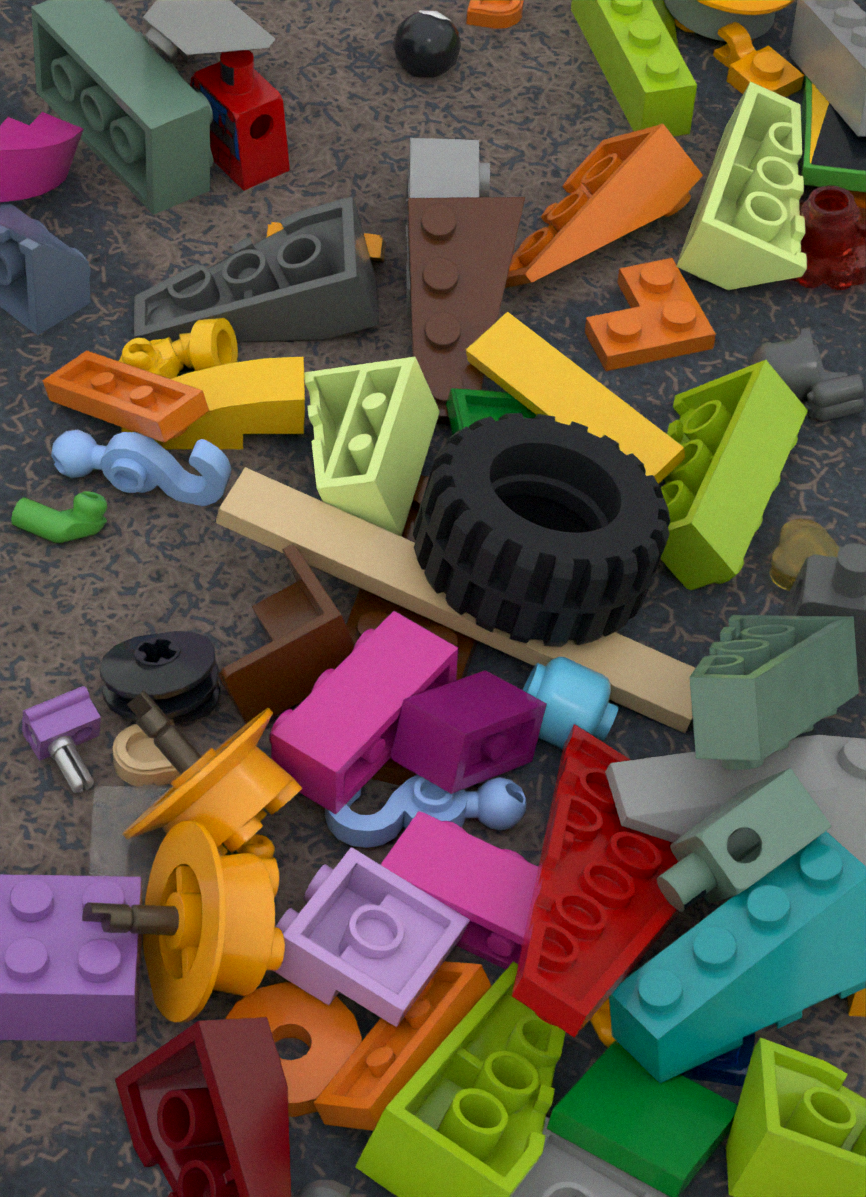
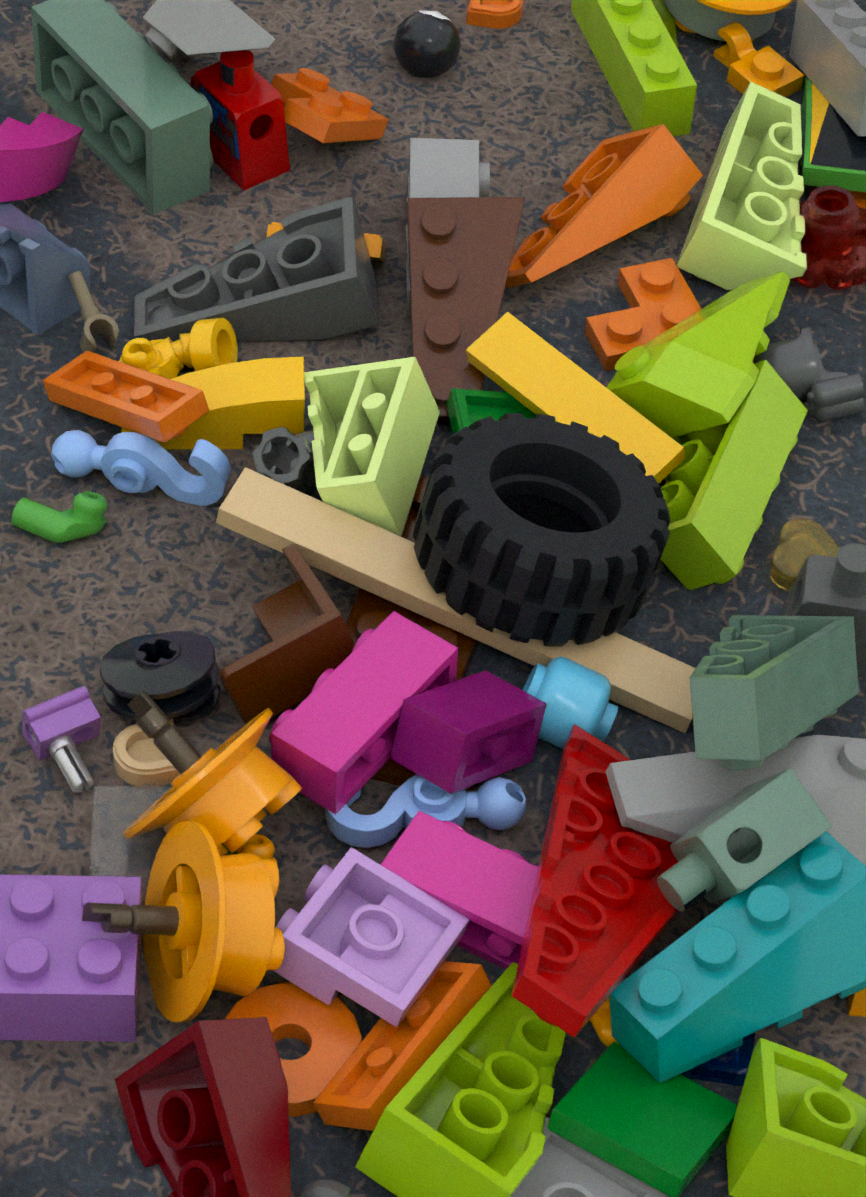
(94, 321): none -> dark tan hand
(286, 457): none -> dark grey piece
(325, 111): none -> orange plate
(705, 363): none -> lime wedge

